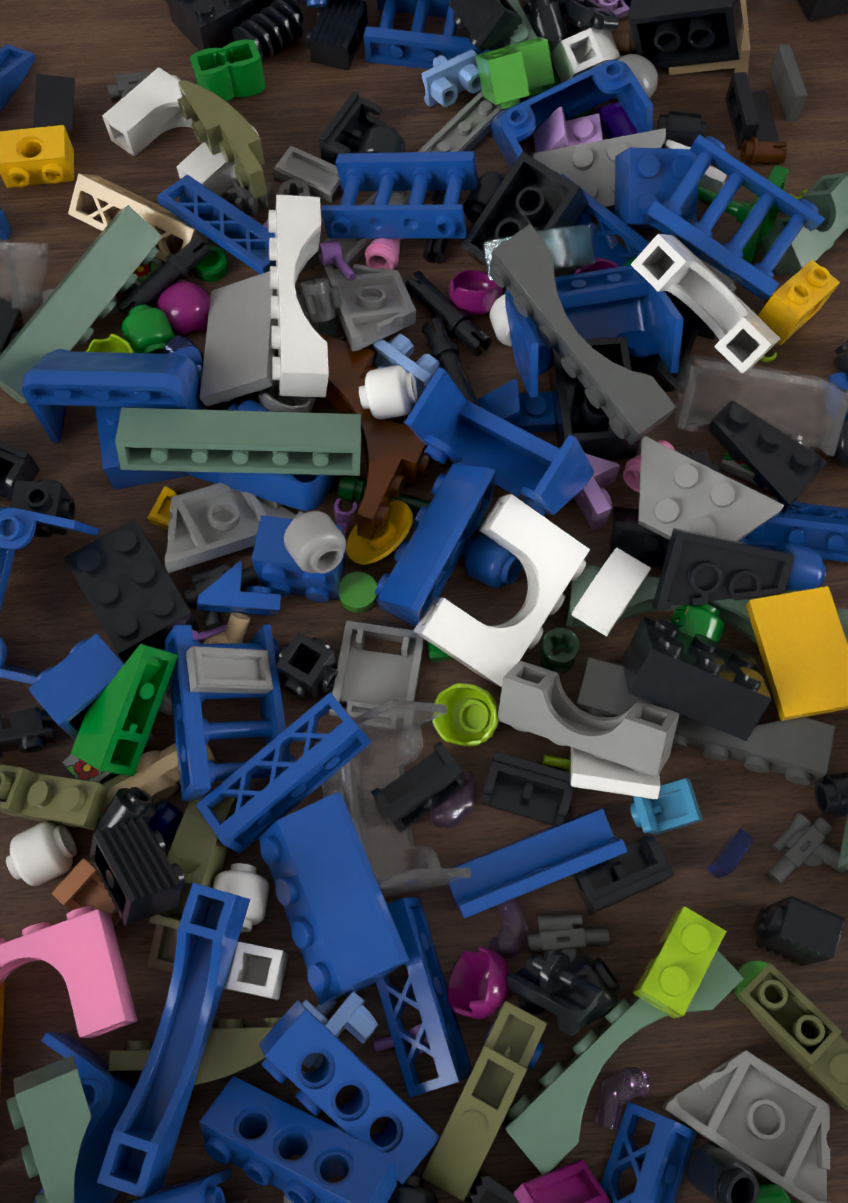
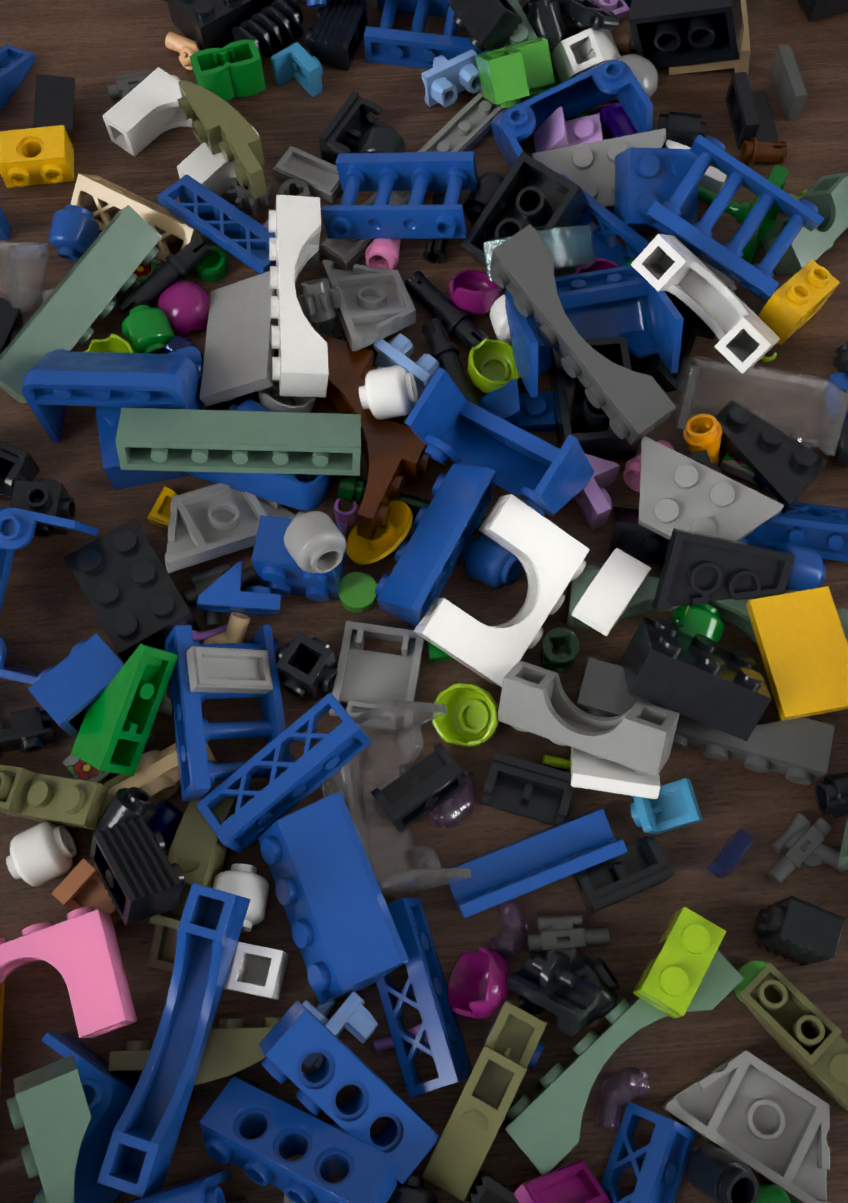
(73, 231): none -> blue head
(182, 45): none -> light nougat arm
(298, 64): none -> dark azure bracket
(332, 254): medium lavender hand -> none
(491, 365): none -> lime hair
(702, 434): none -> light orange cone

